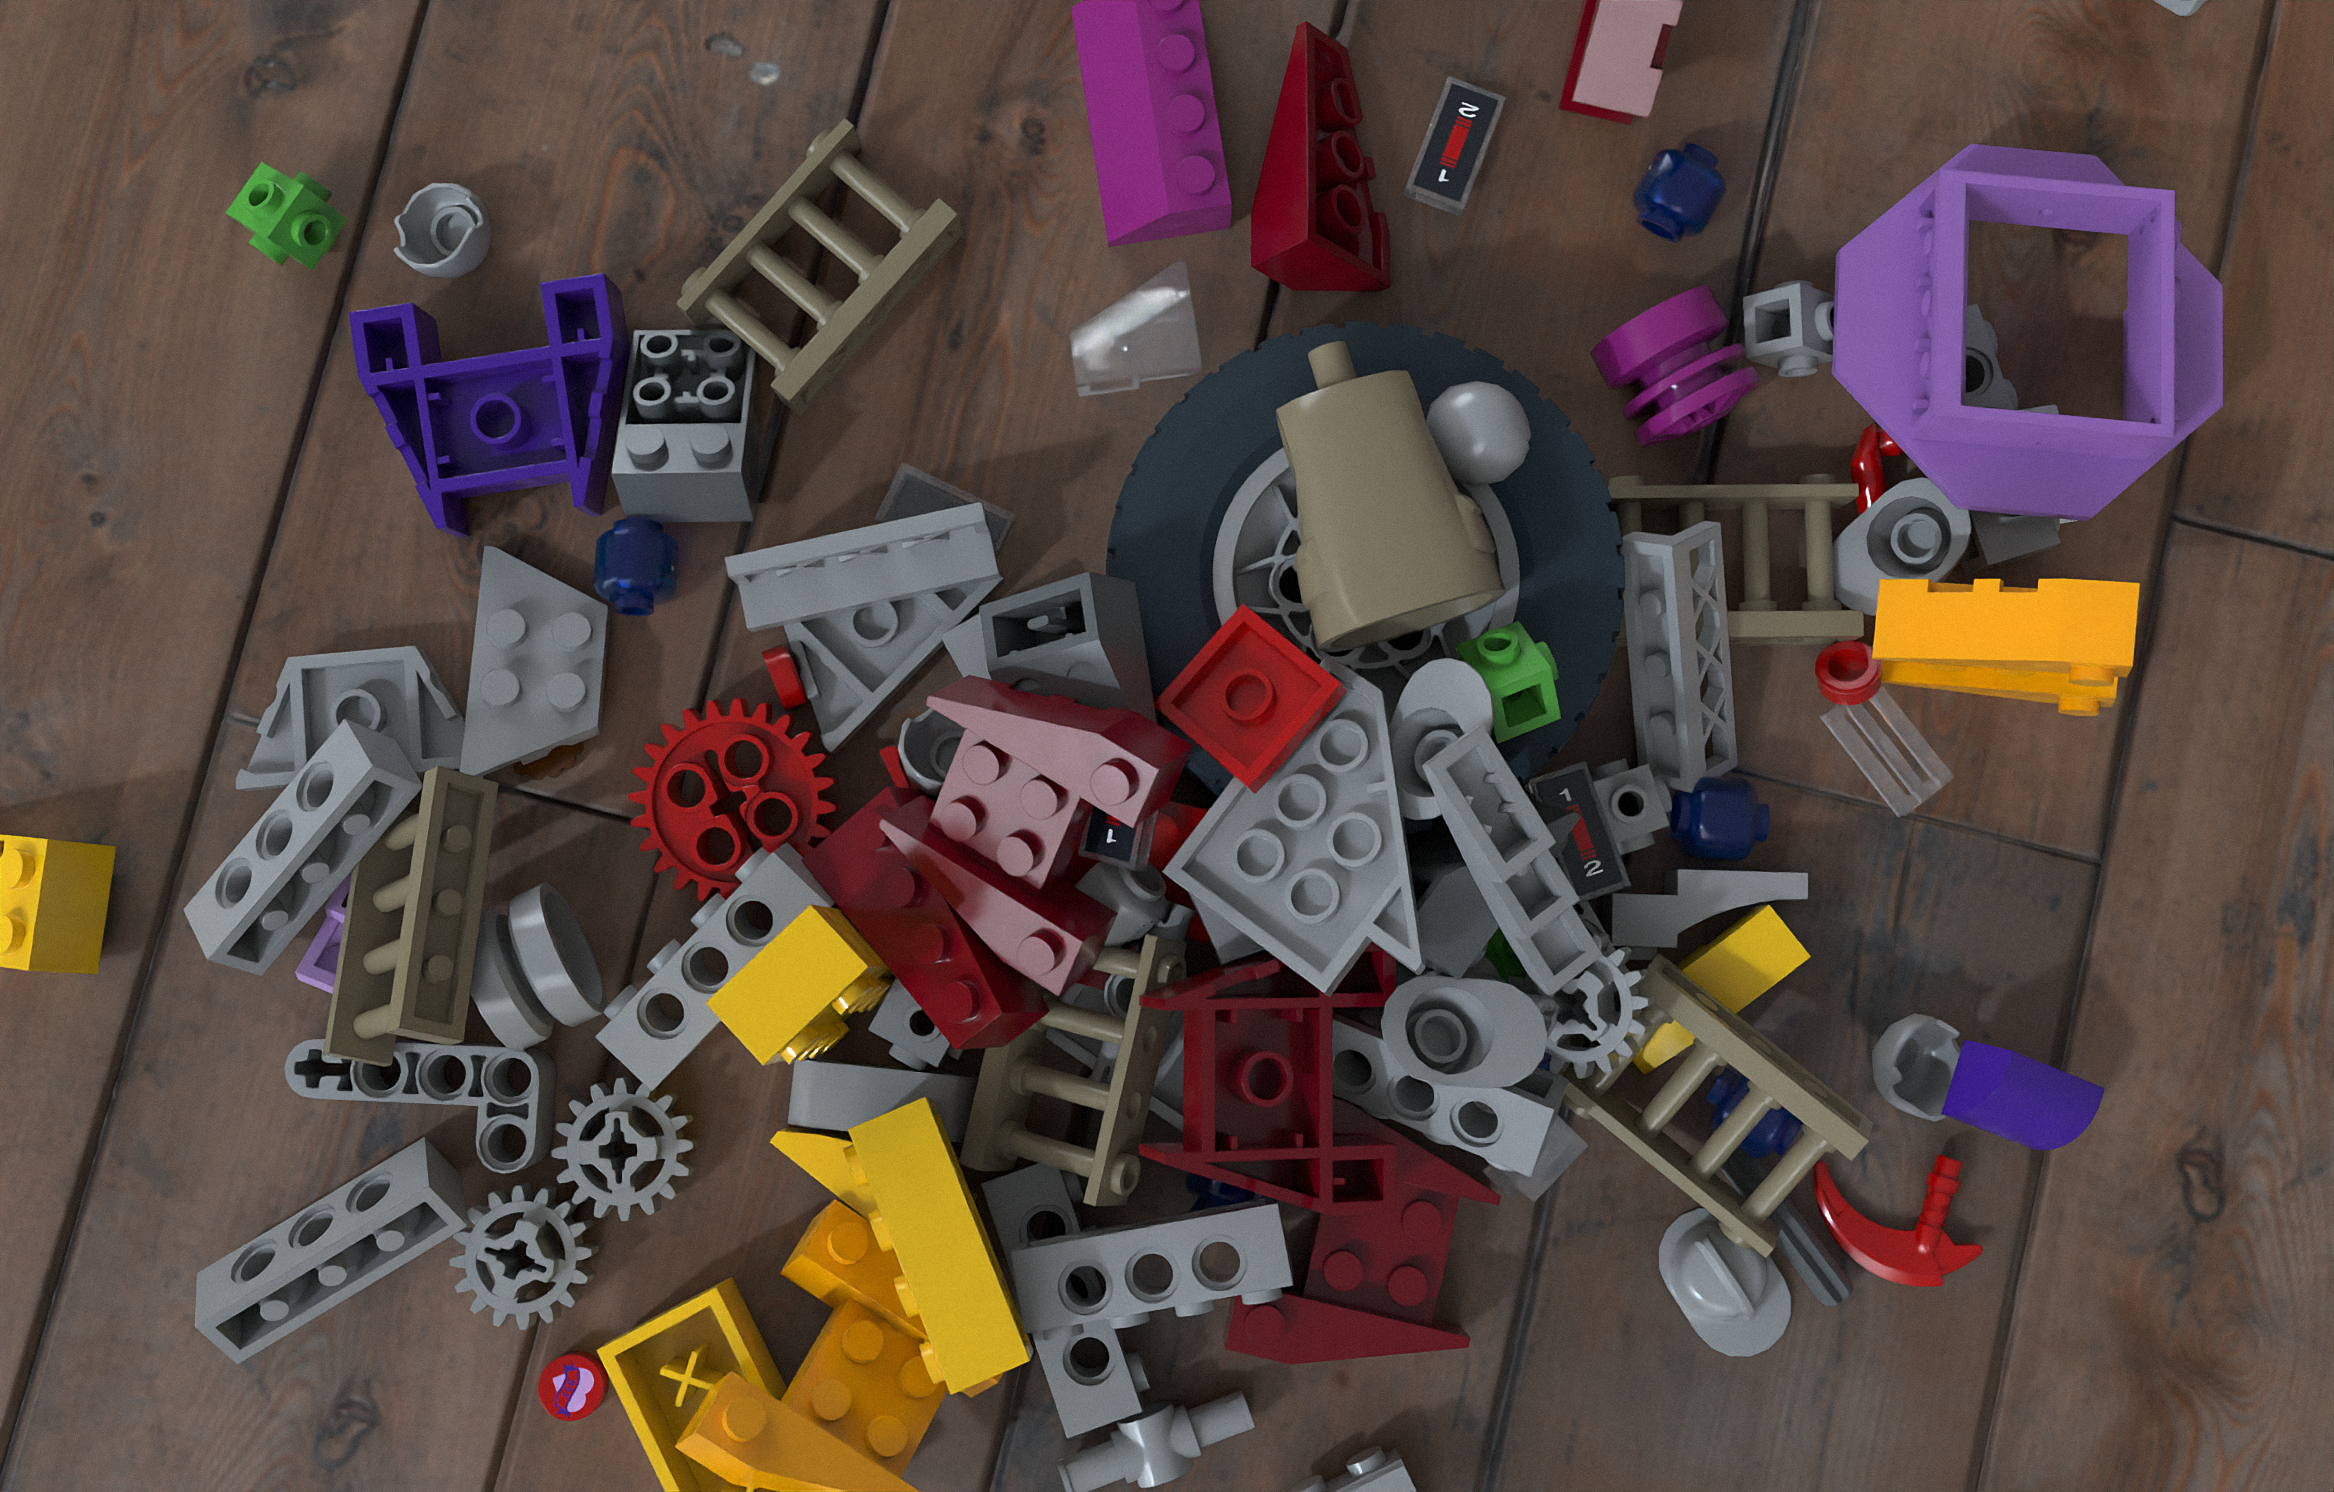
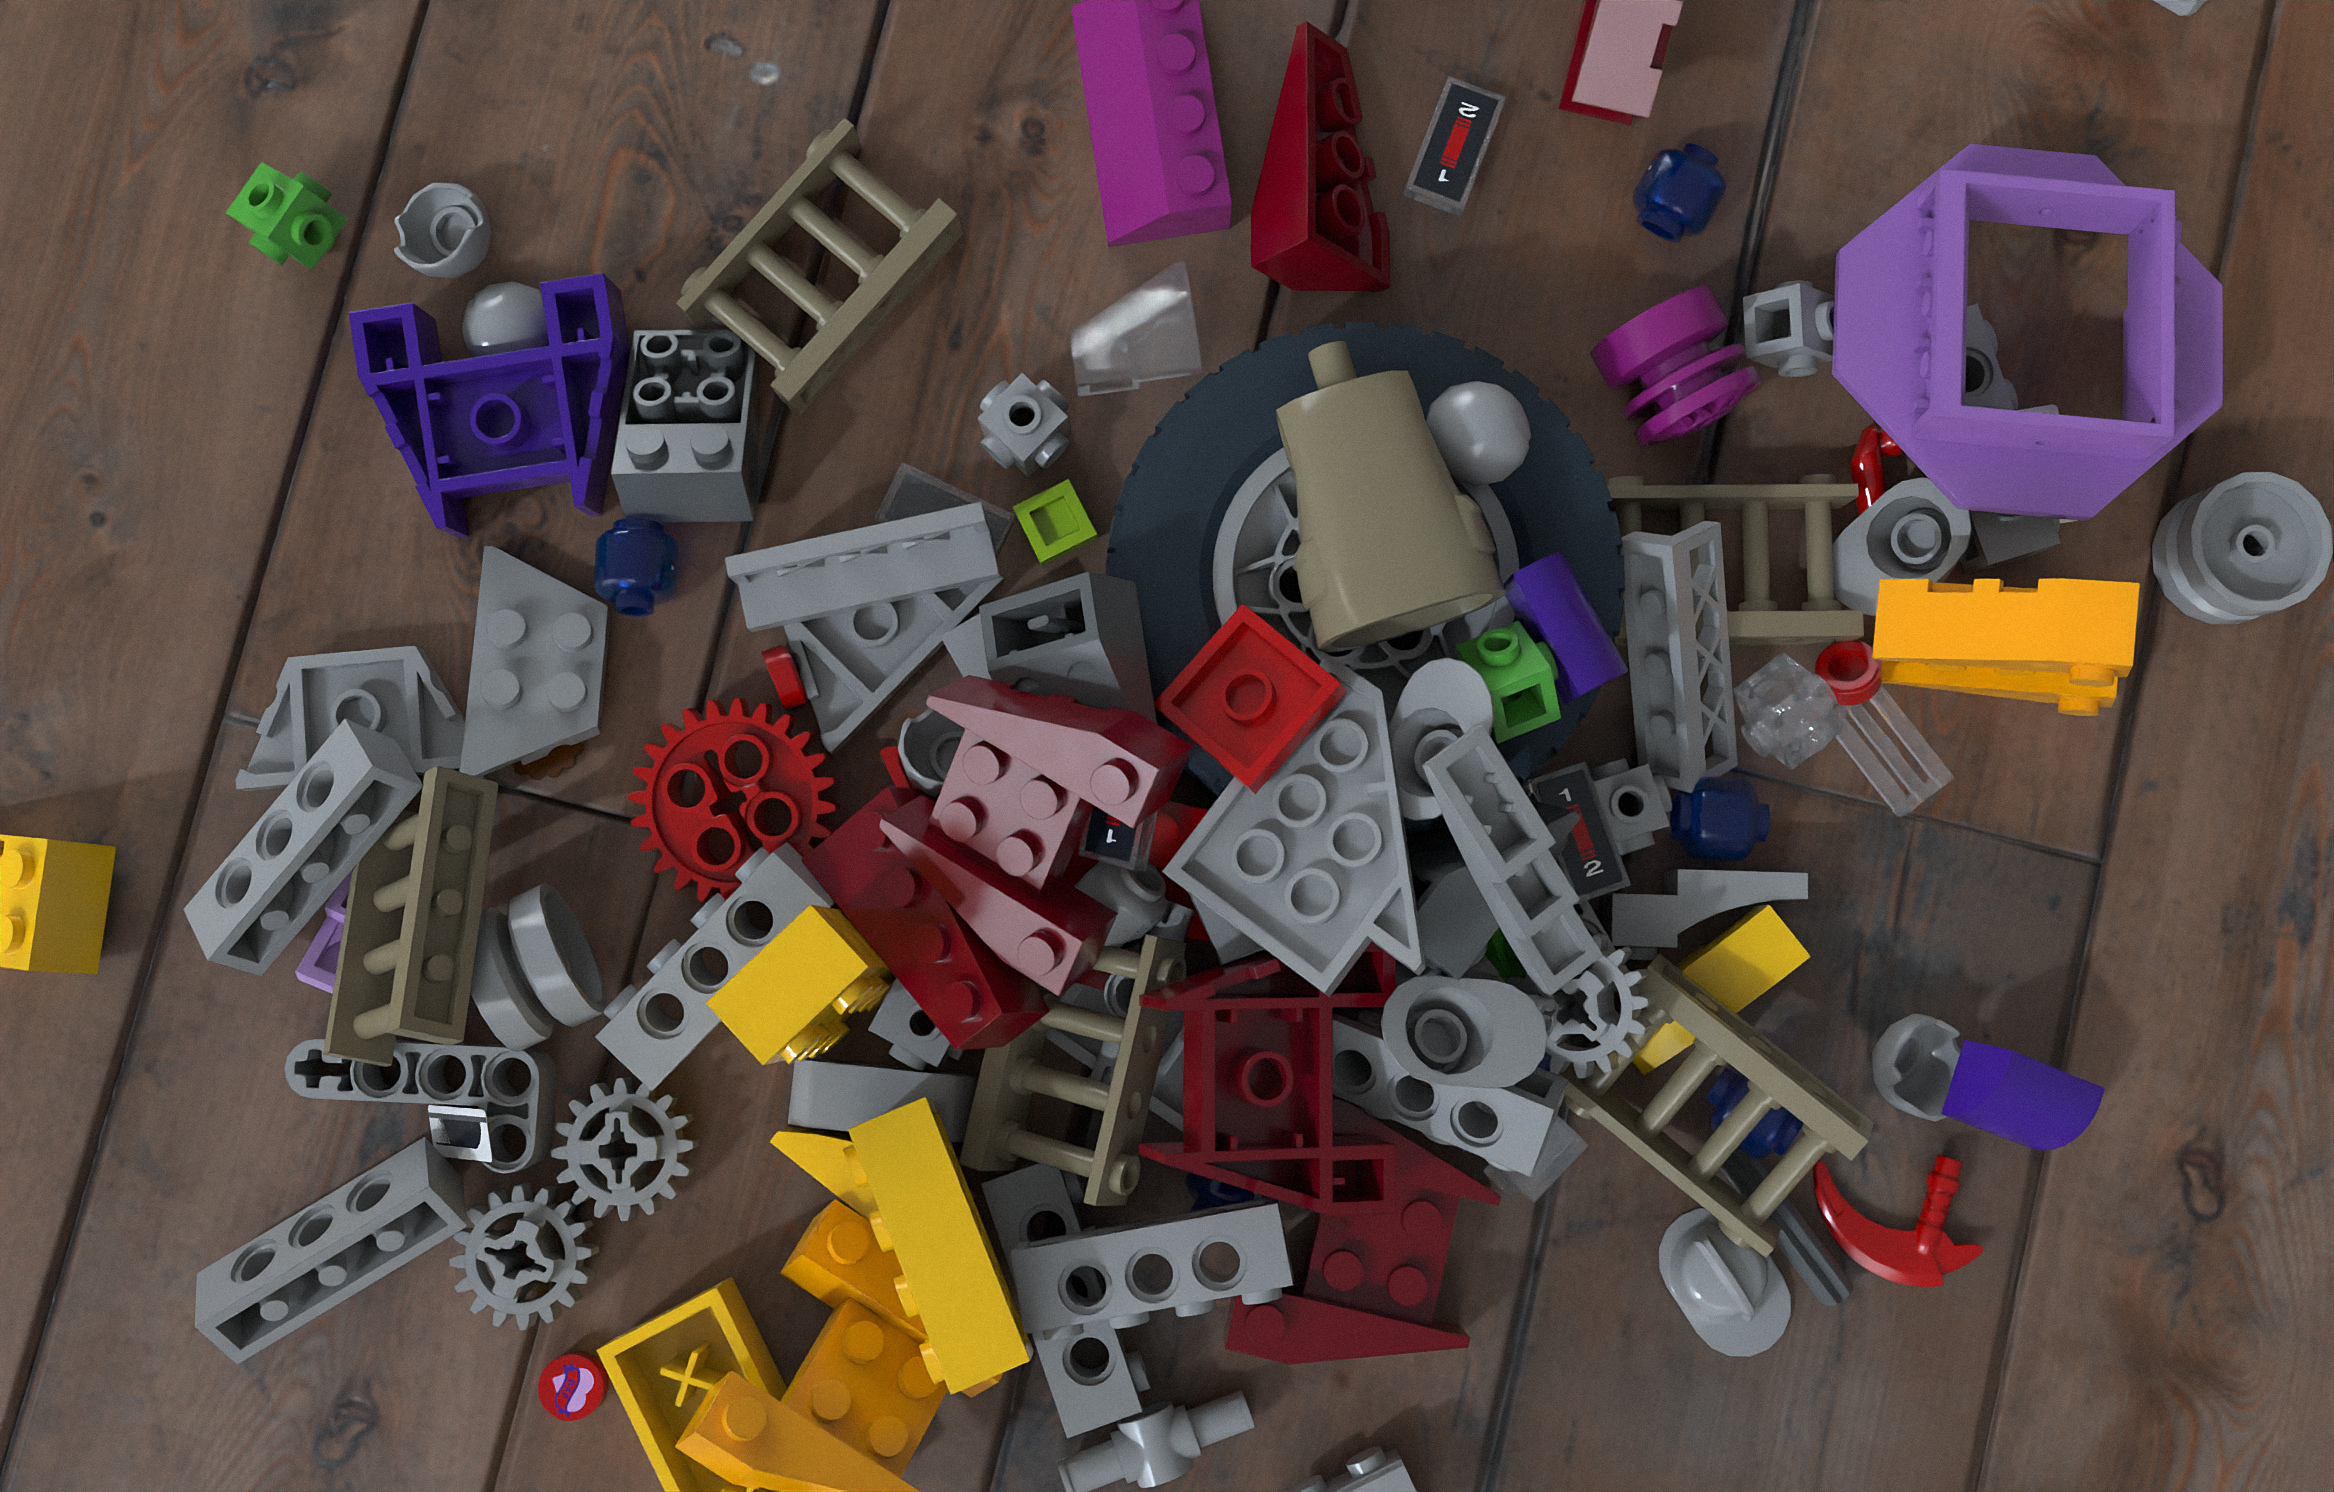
(460, 1132): none -> sticker
(504, 320): none -> light grey hair
(1029, 445): none -> light grey brick
(1055, 522): none -> lime plate
(1558, 612): none -> dark purple brick
(1787, 711): none -> clear brick
(2242, 548): none -> light grey wheel

